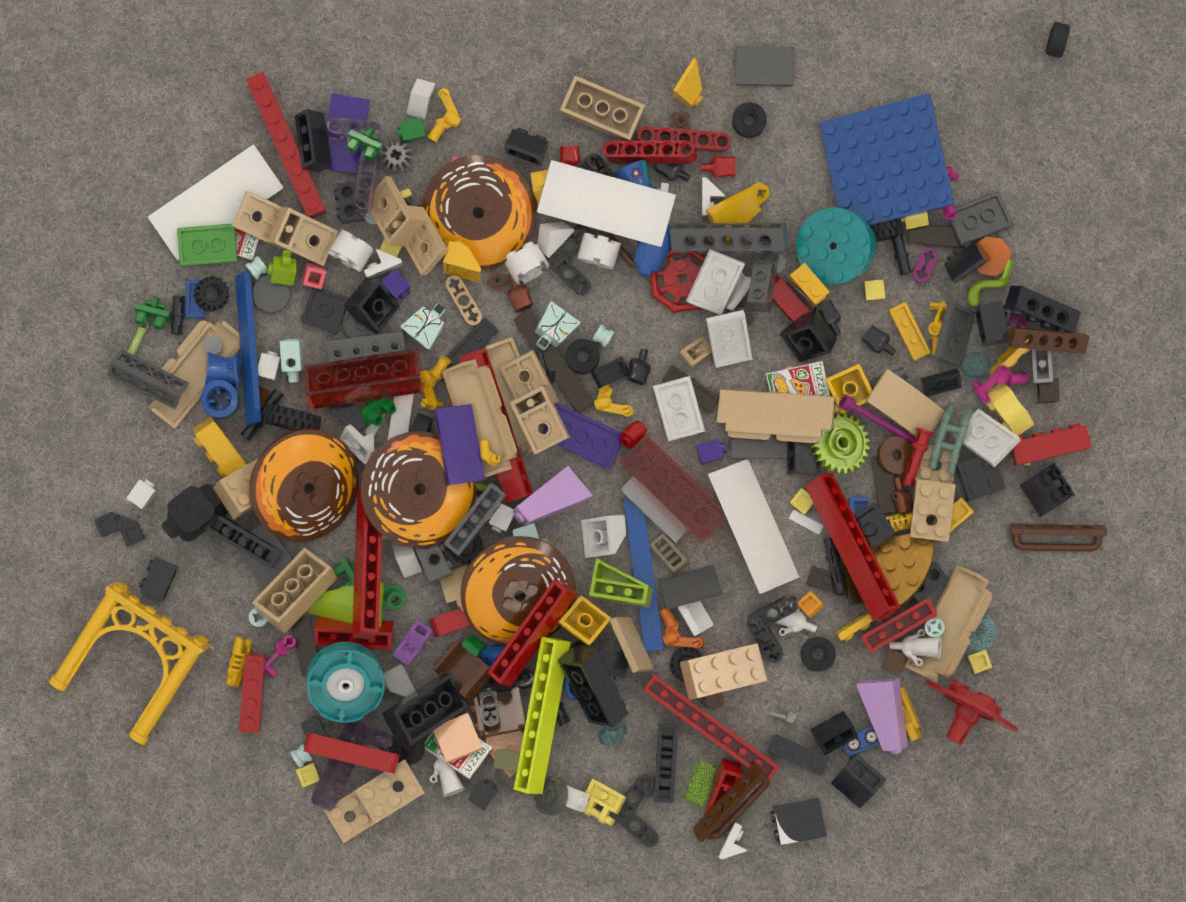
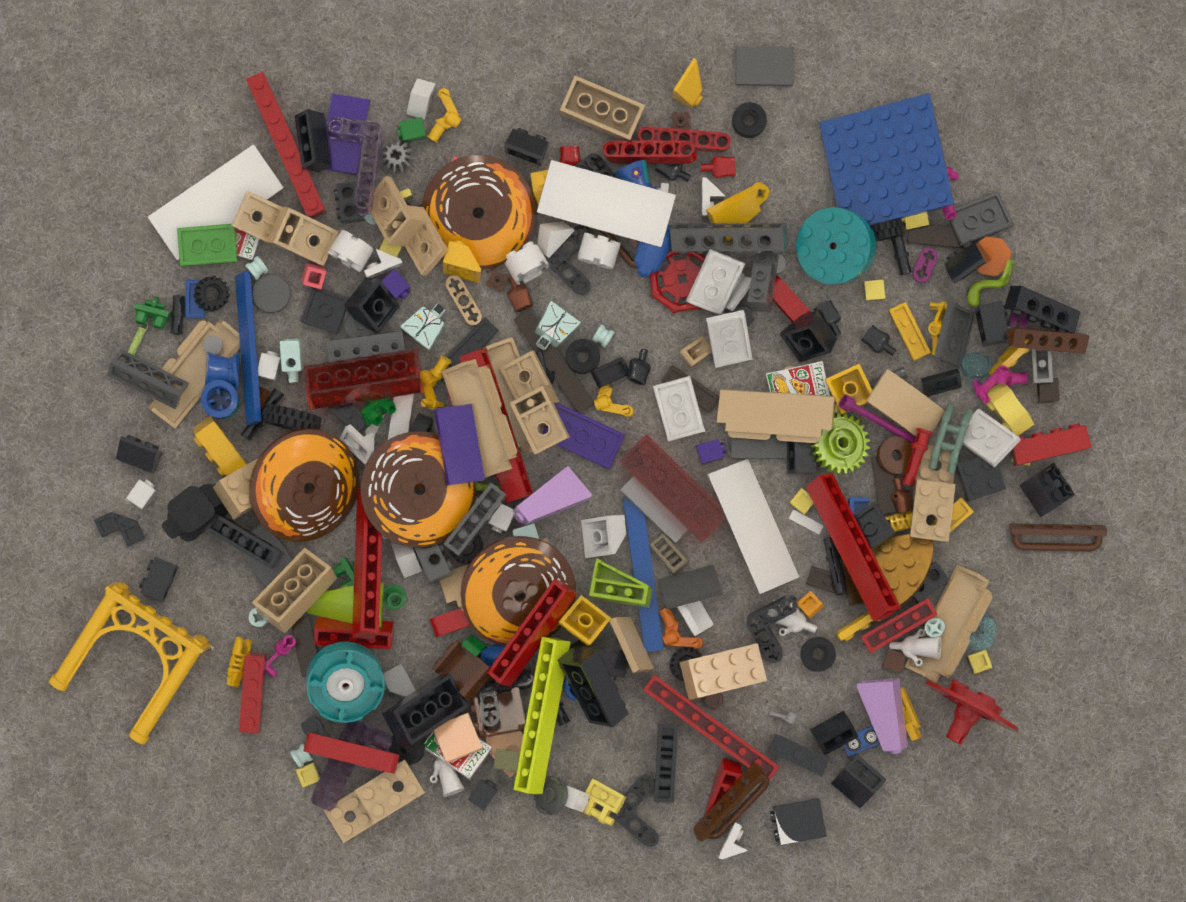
(139, 455): none -> black slope
(282, 269): lime brick -> none
(366, 140): green hips -> none
(413, 642): medium lavender brick -> none
(486, 455): yellow arm -> none
(609, 735): clear light blue hair -> none
(632, 434): red brick -> none
(700, 783): clear neon green slope -> none
(808, 286): yellow panel -> none
(1057, 39): black tyre -> none

